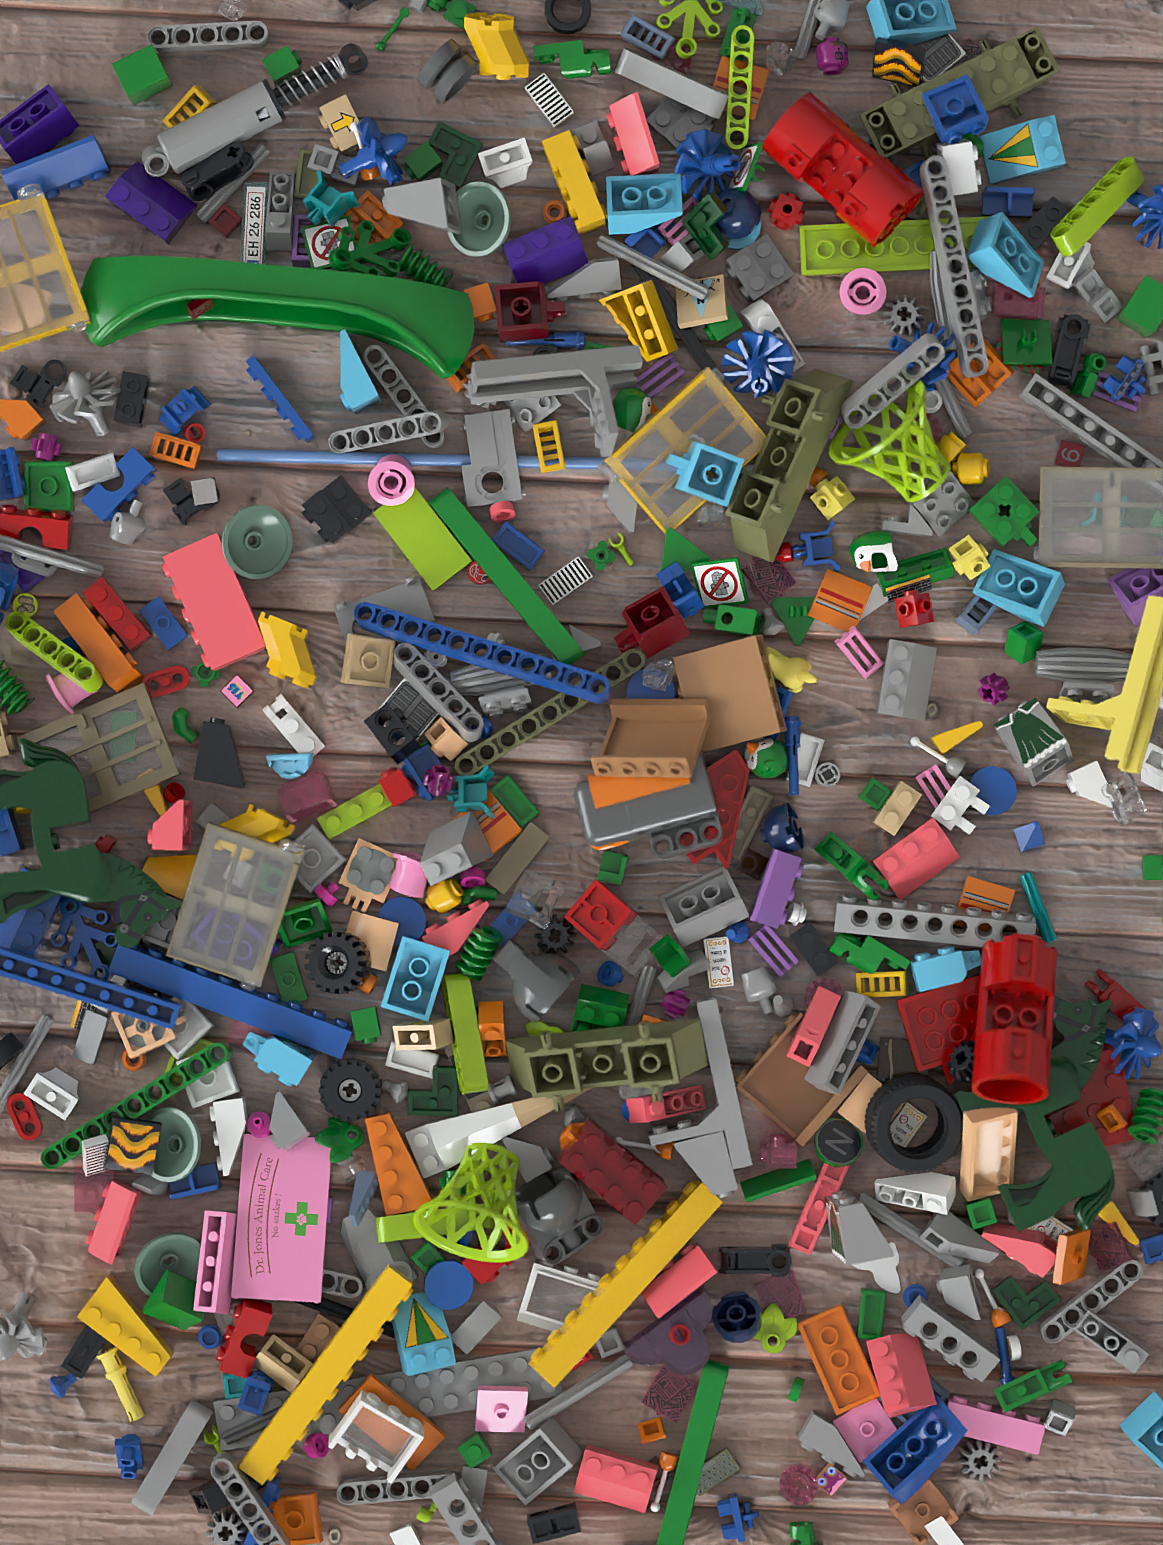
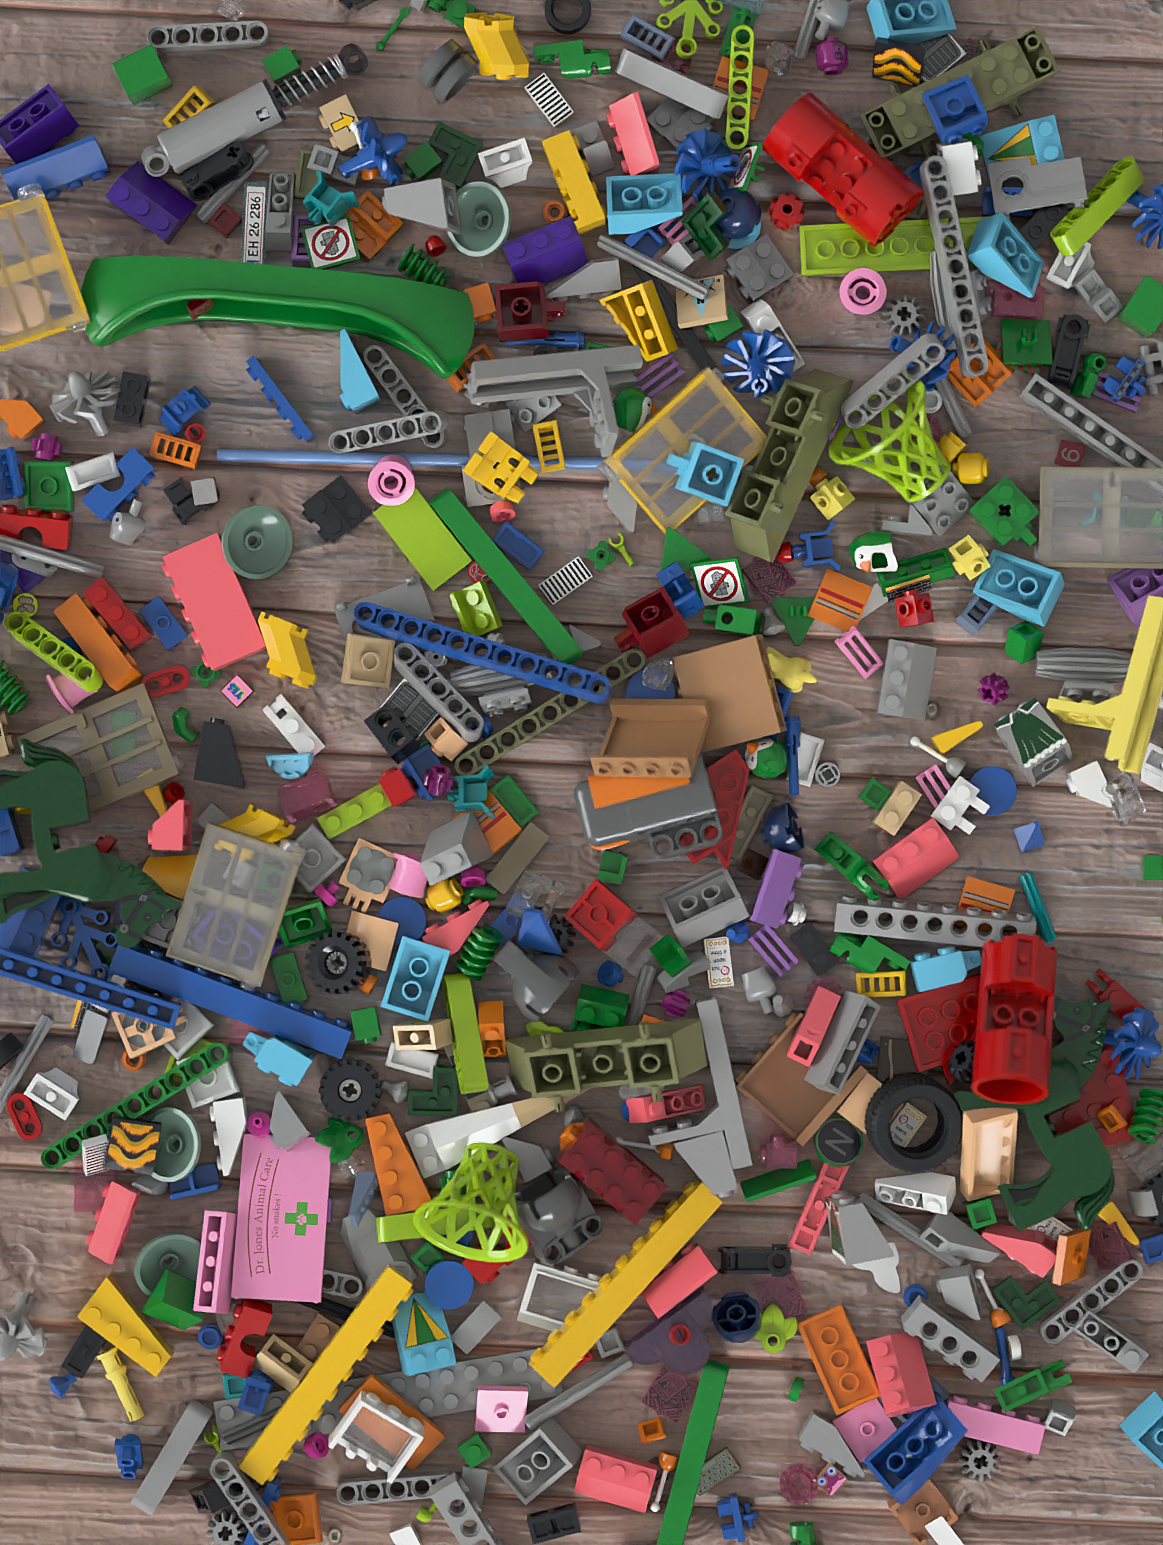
(38, 387): black piece -> none
(343, 259): green plant -> none
(435, 246): none -> red hinge
(476, 609): none -> lime bracket
(507, 476): none -> yellow hips
(536, 933): none -> blue slope
(871, 1313): green tile -> none
(1043, 184): none -> light grey piece

